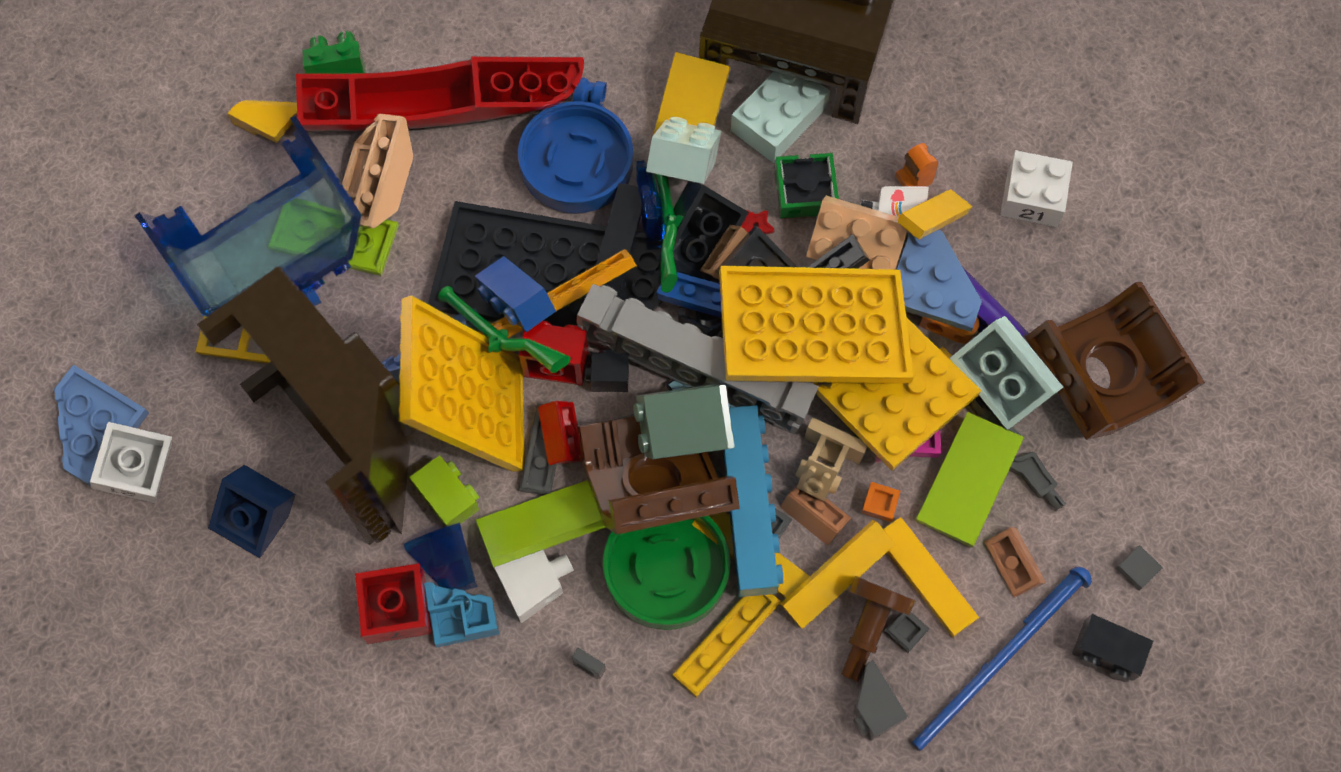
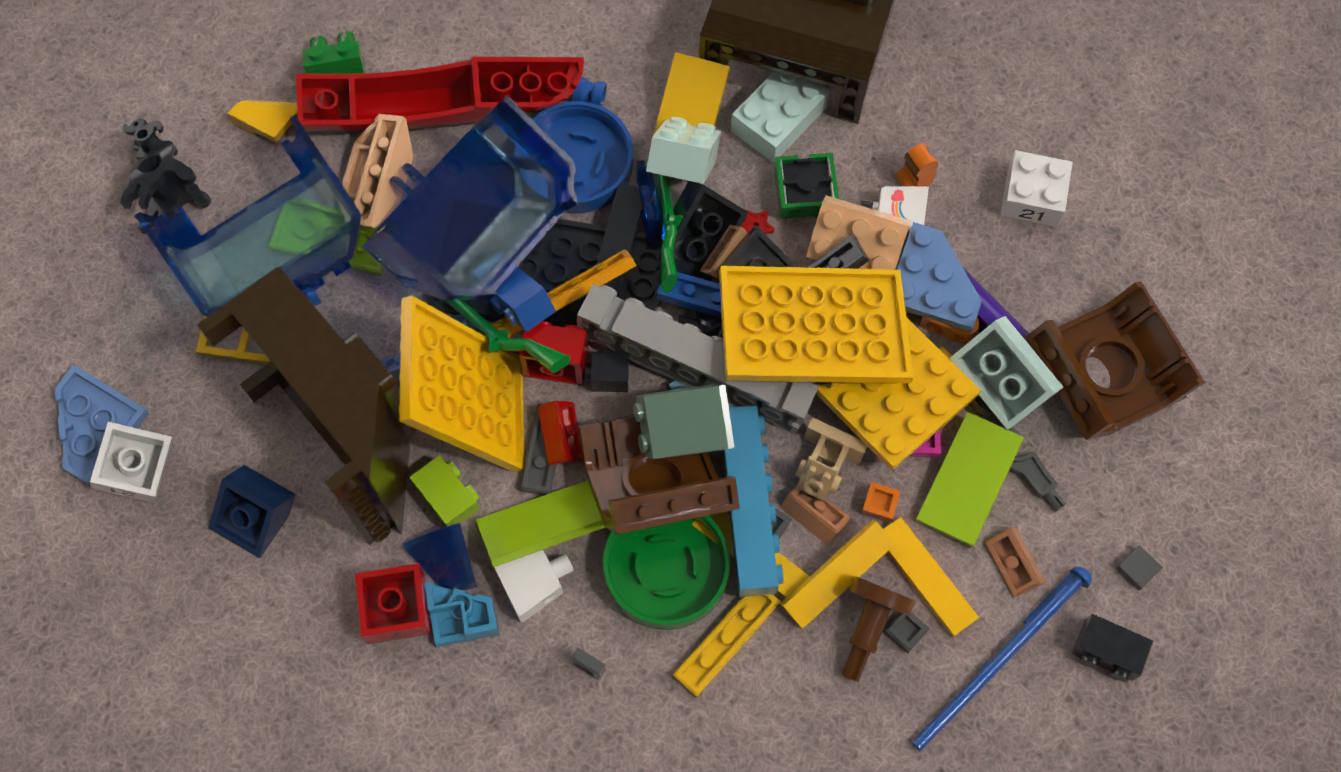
(157, 176): none -> black animal
(476, 208): none -> clear blue windscreen
(876, 704): dark grey slope -> none
(934, 214): yellow tile -> none

